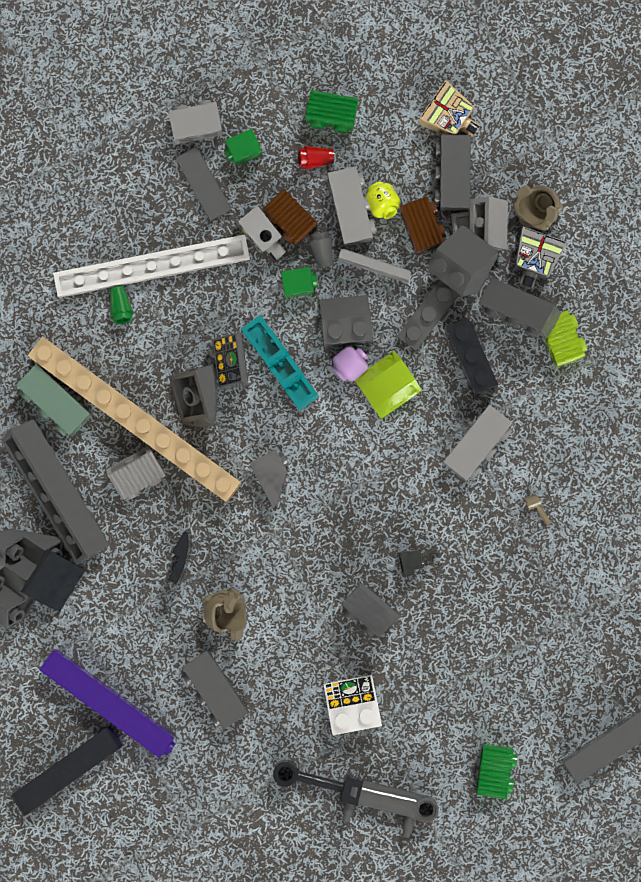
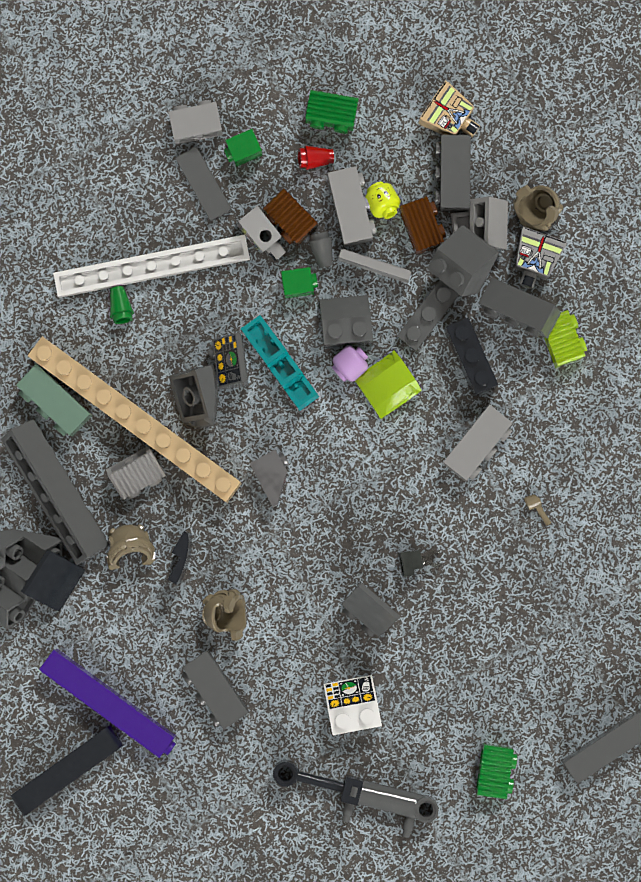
(126, 540): none -> dark tan helmet

